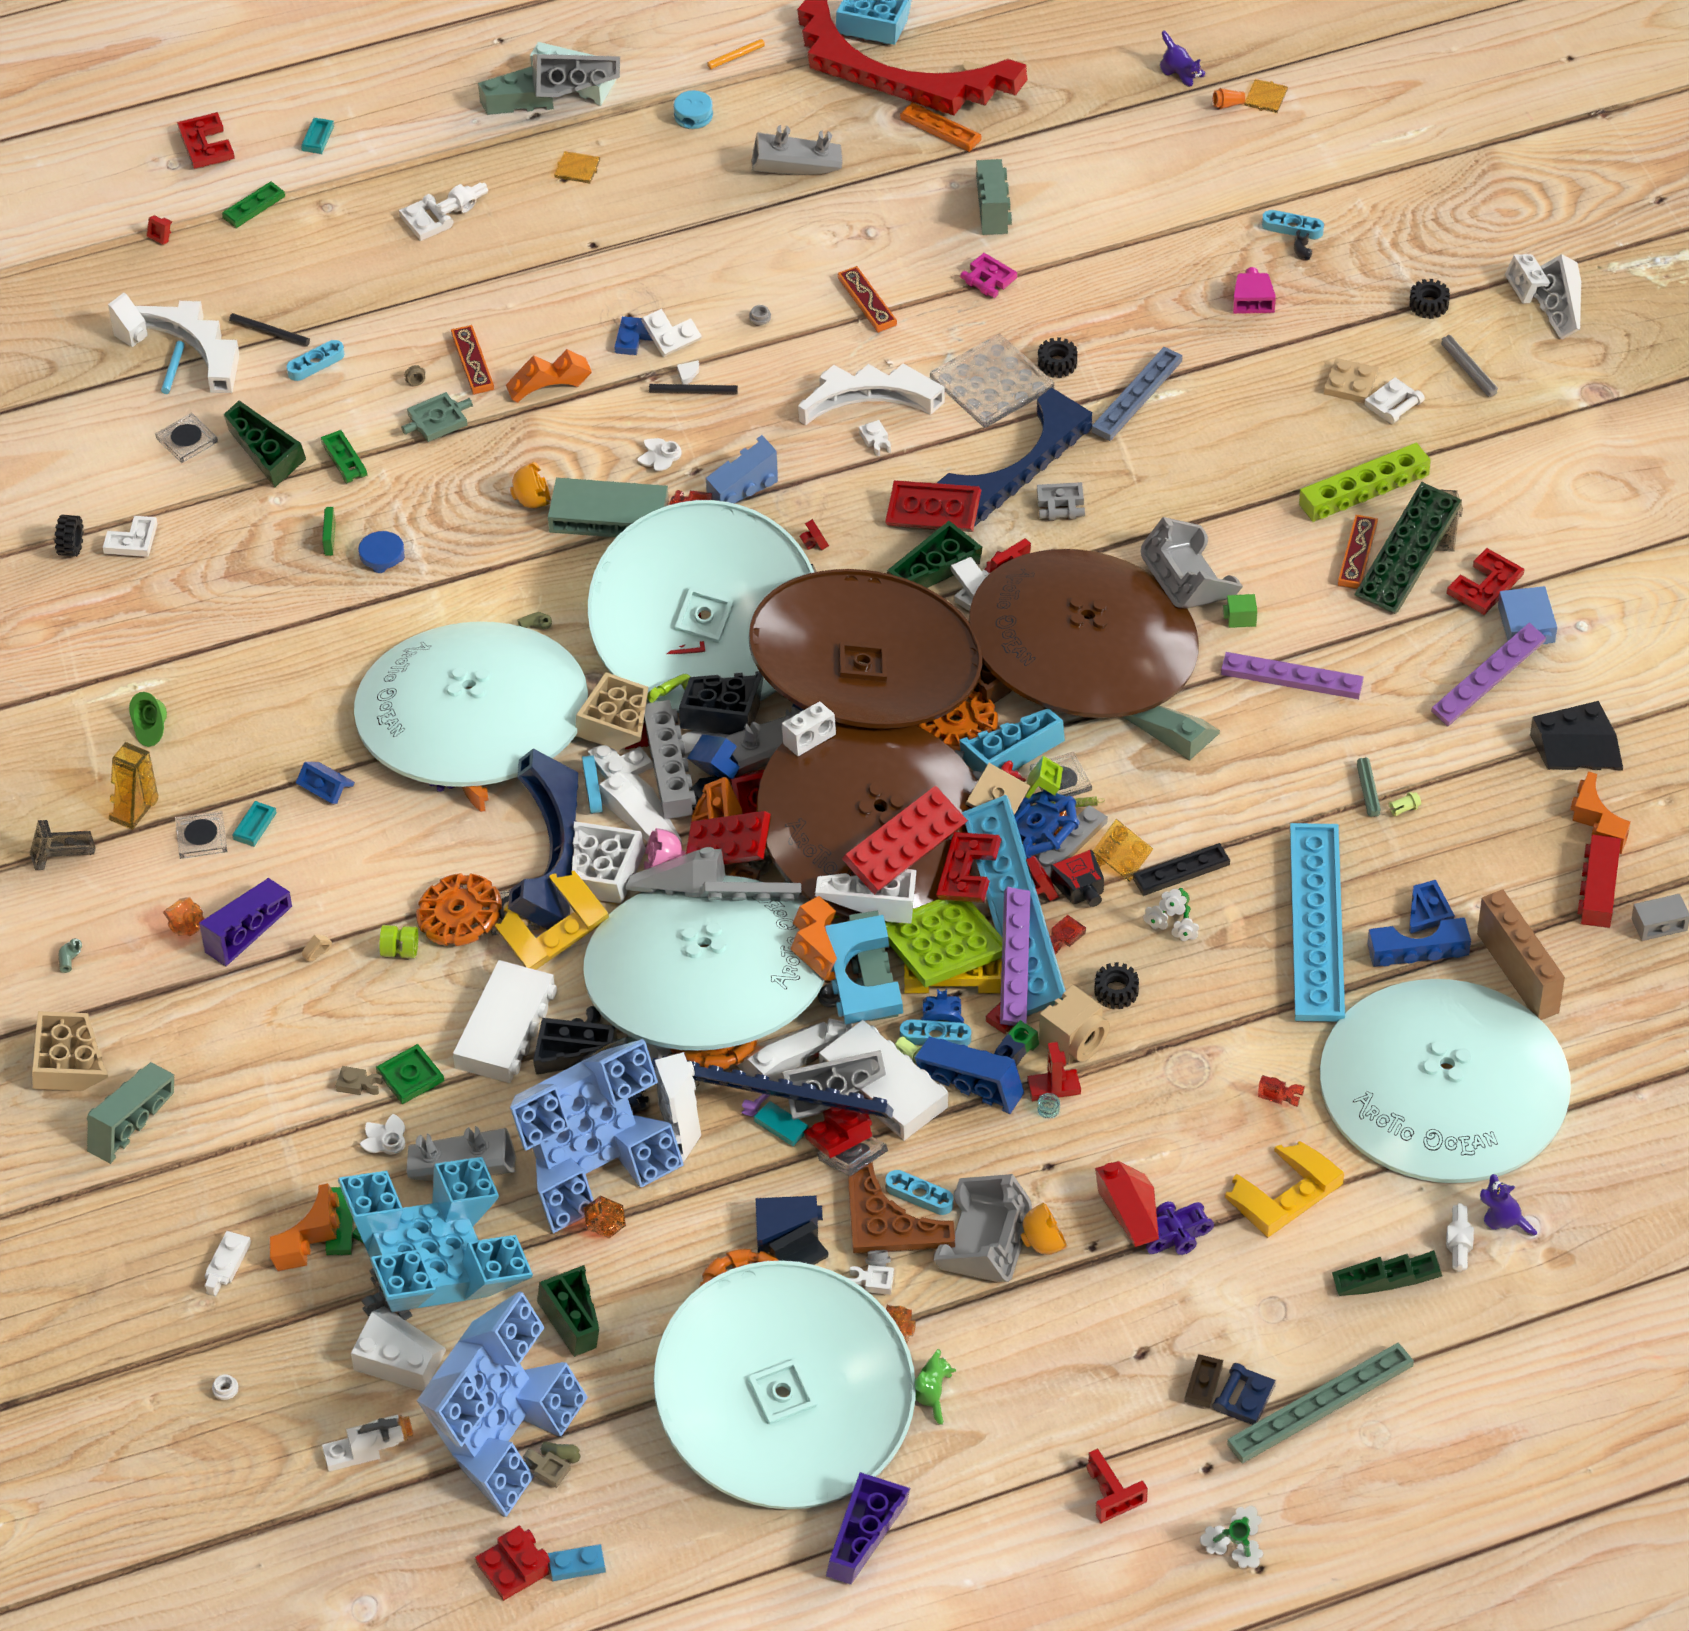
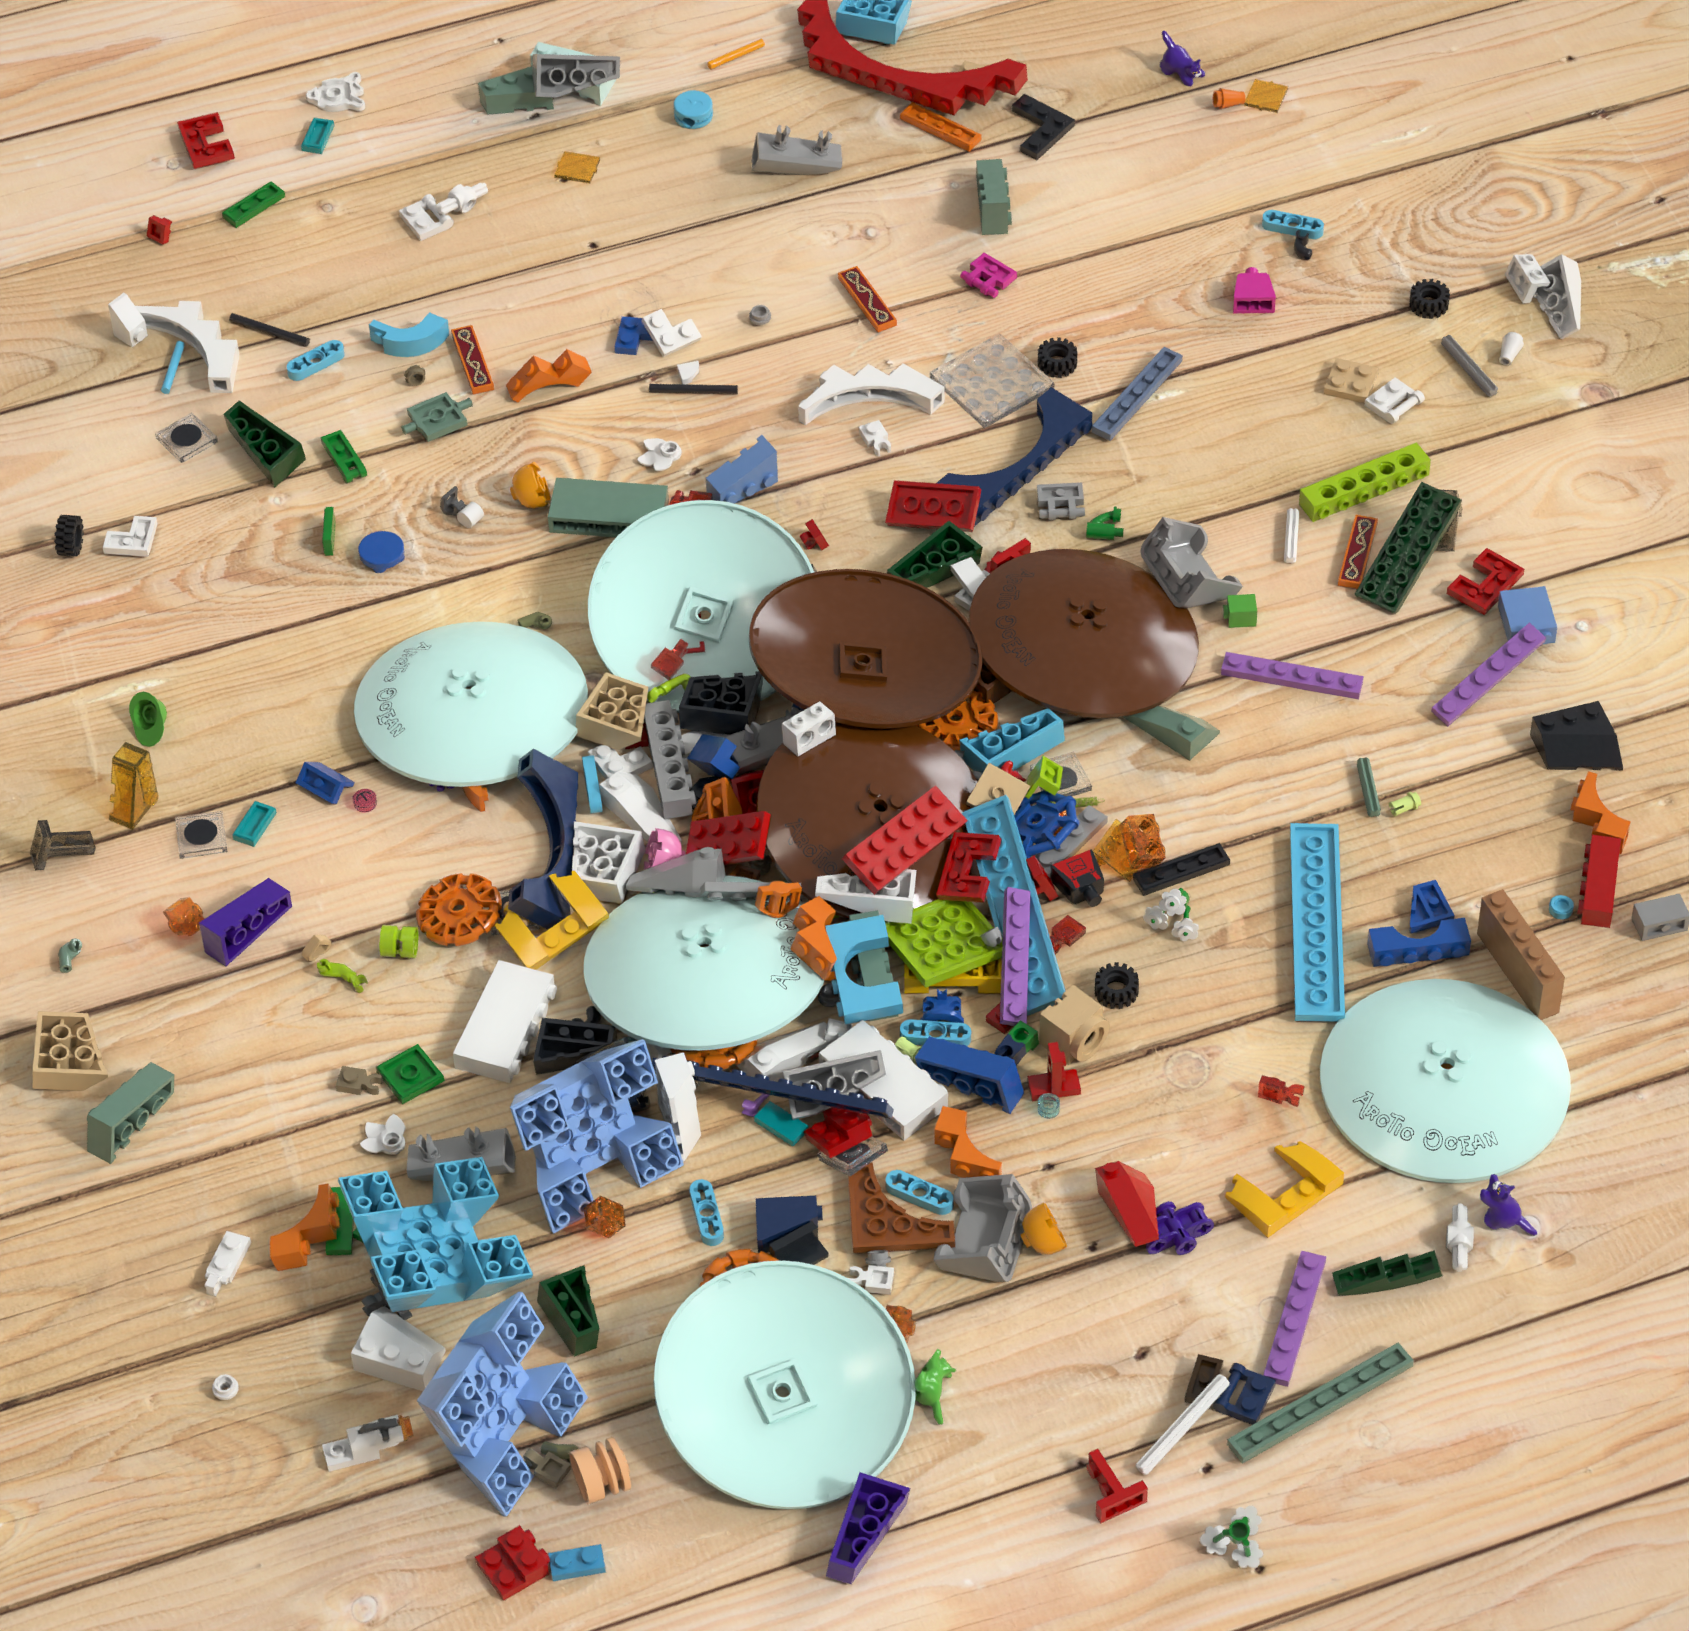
(332, 969): none -> lime arm
(338, 94): none -> white tile
(365, 800): none -> clear pink tile
(411, 341): none -> medium azure arch
(467, 514): none -> leg
(600, 1470): none -> light nougat wheel
(669, 661): none -> clear red plate
(702, 1221): none -> medium azure beam
(778, 894): none -> orange piece
(965, 1159): none -> orange arch
(992, 937): none -> light grey hinge
(1052, 122): none -> black plate
(1099, 530): none -> green plant
(1138, 842): none -> clear orange brick
(1182, 1424): none -> white axle
(1291, 535): none -> white axle
(1295, 1317): none -> medium lavender plate
(1511, 345): none -> white cone
(1561, 907): none -> medium azure tile

